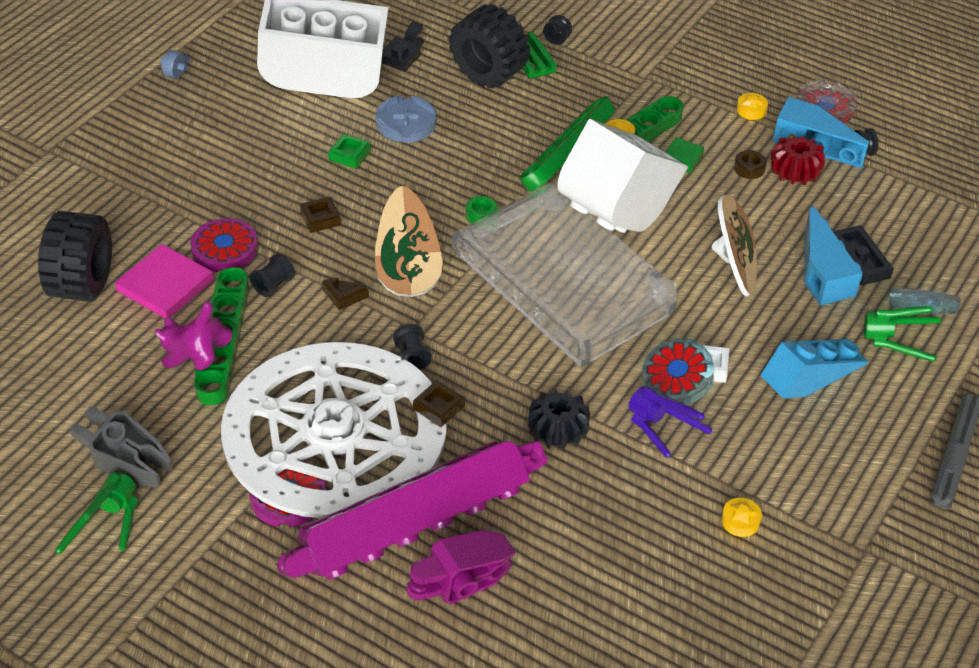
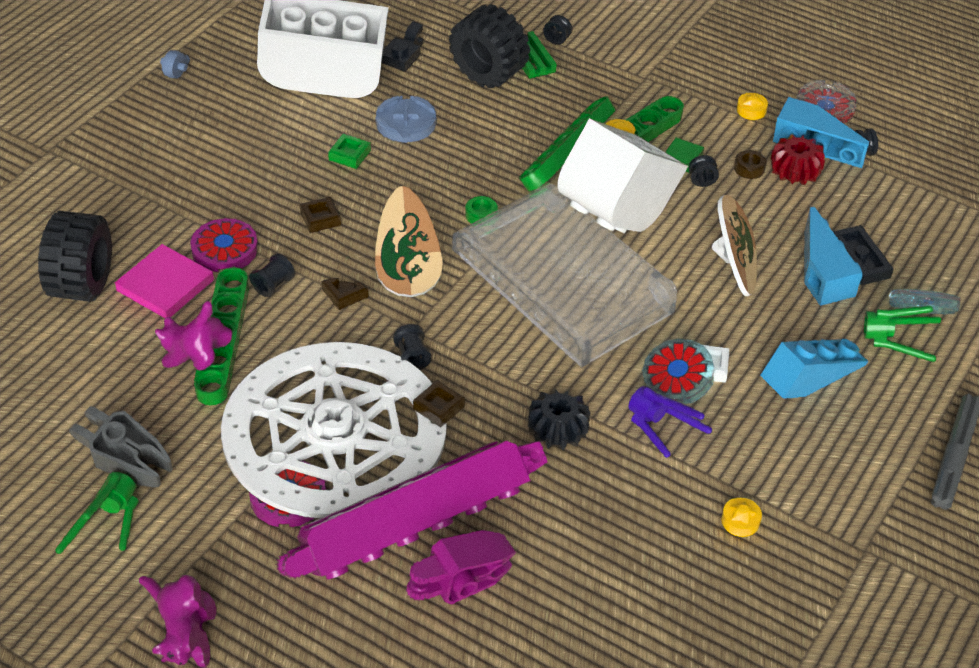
(183, 611): none -> magenta animal
(703, 171): none -> black bush

